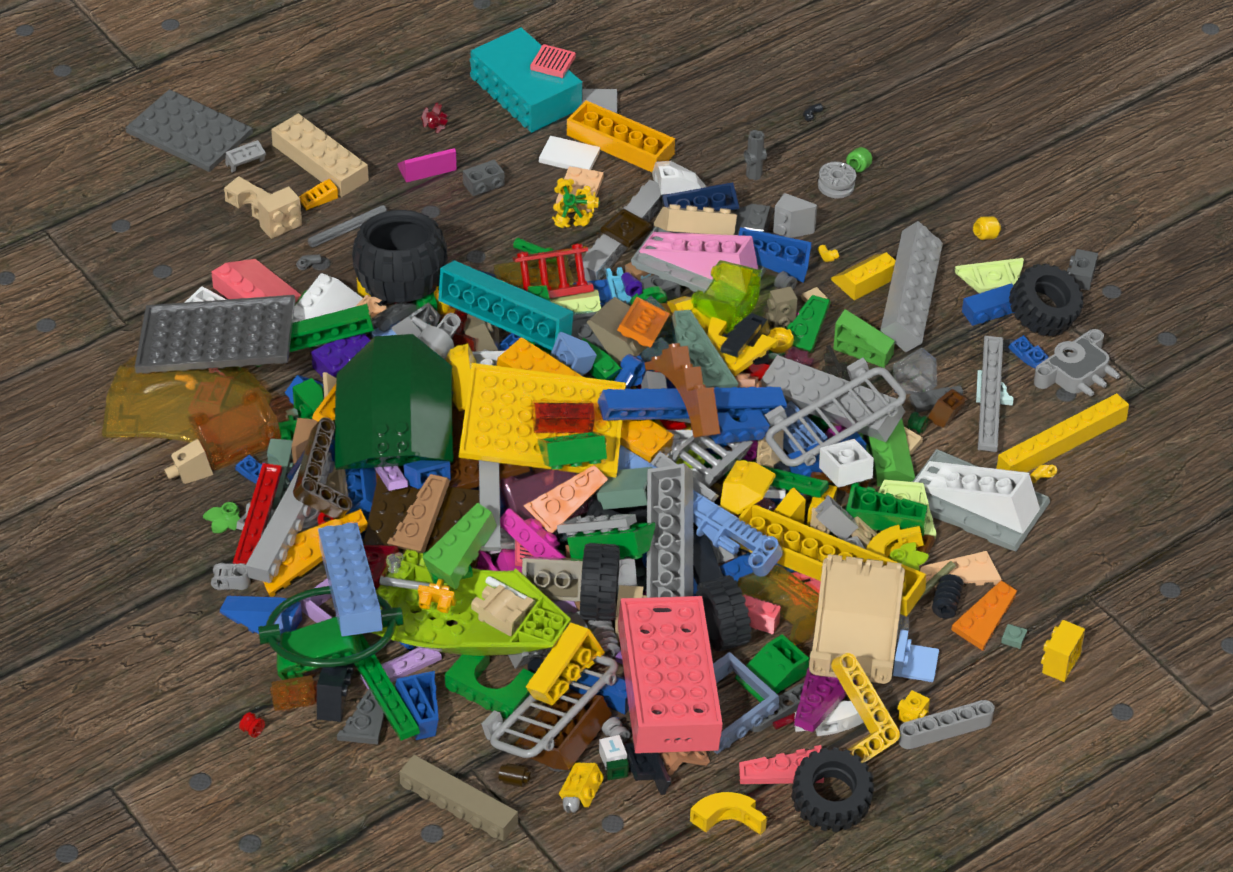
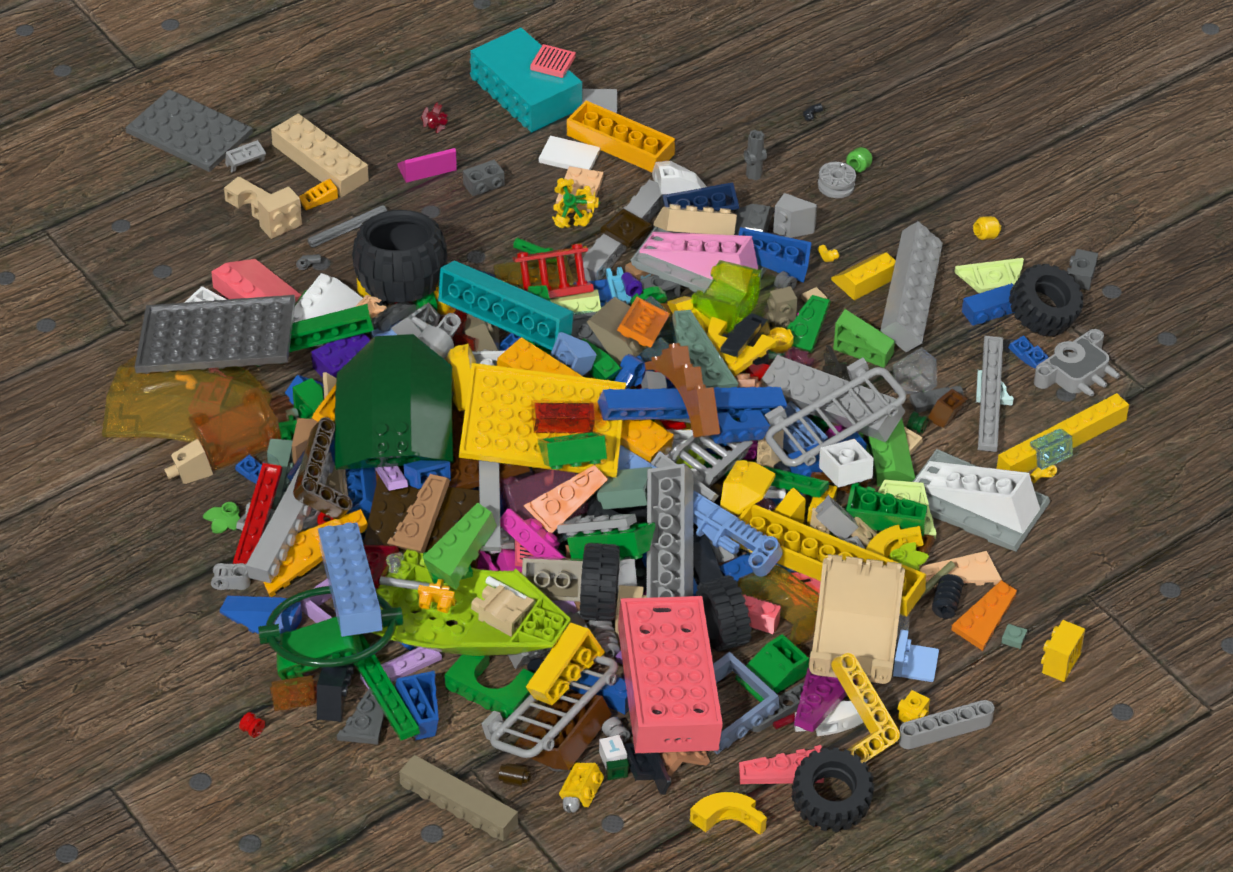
(1052, 448): none -> clear light blue bracket

